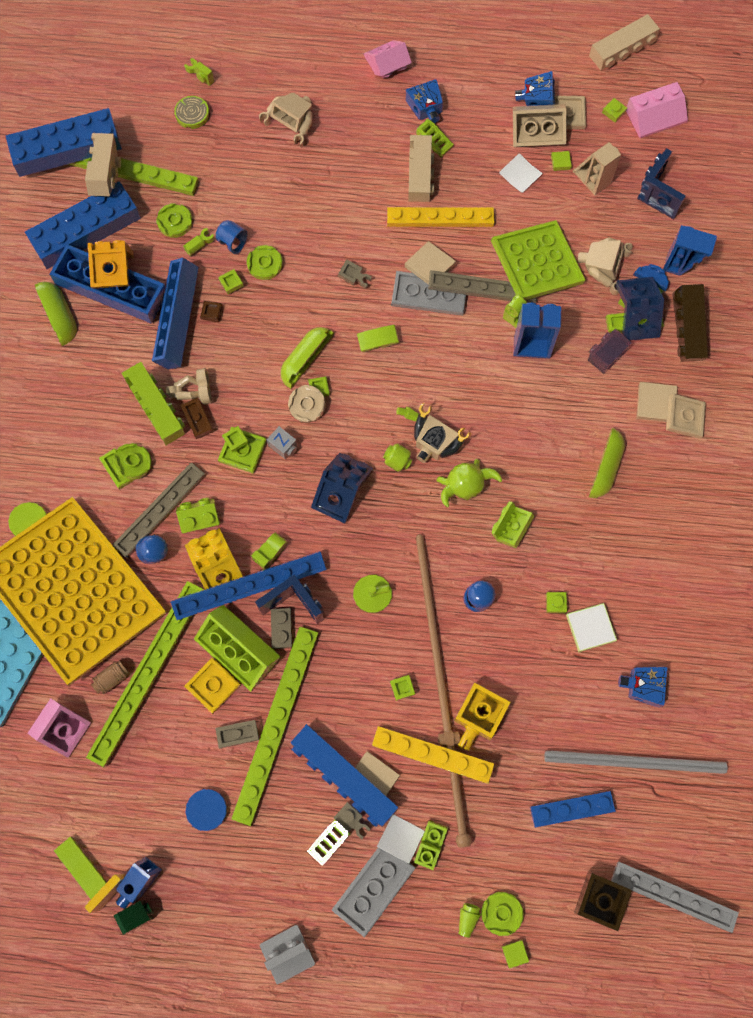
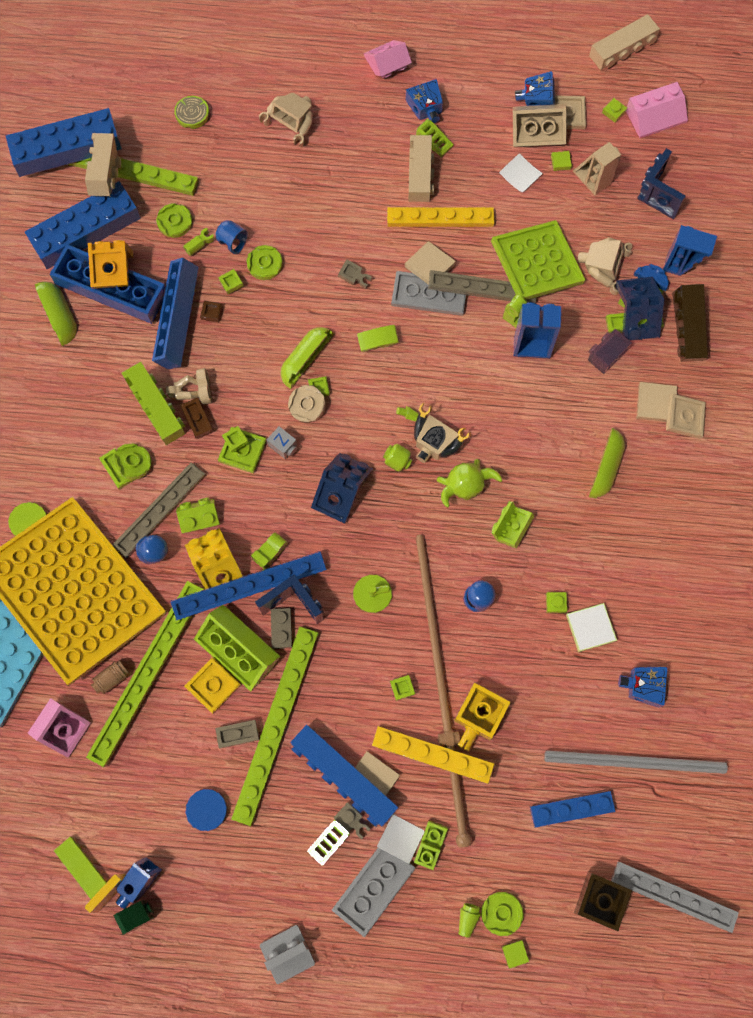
(202, 72): lime plate -> none

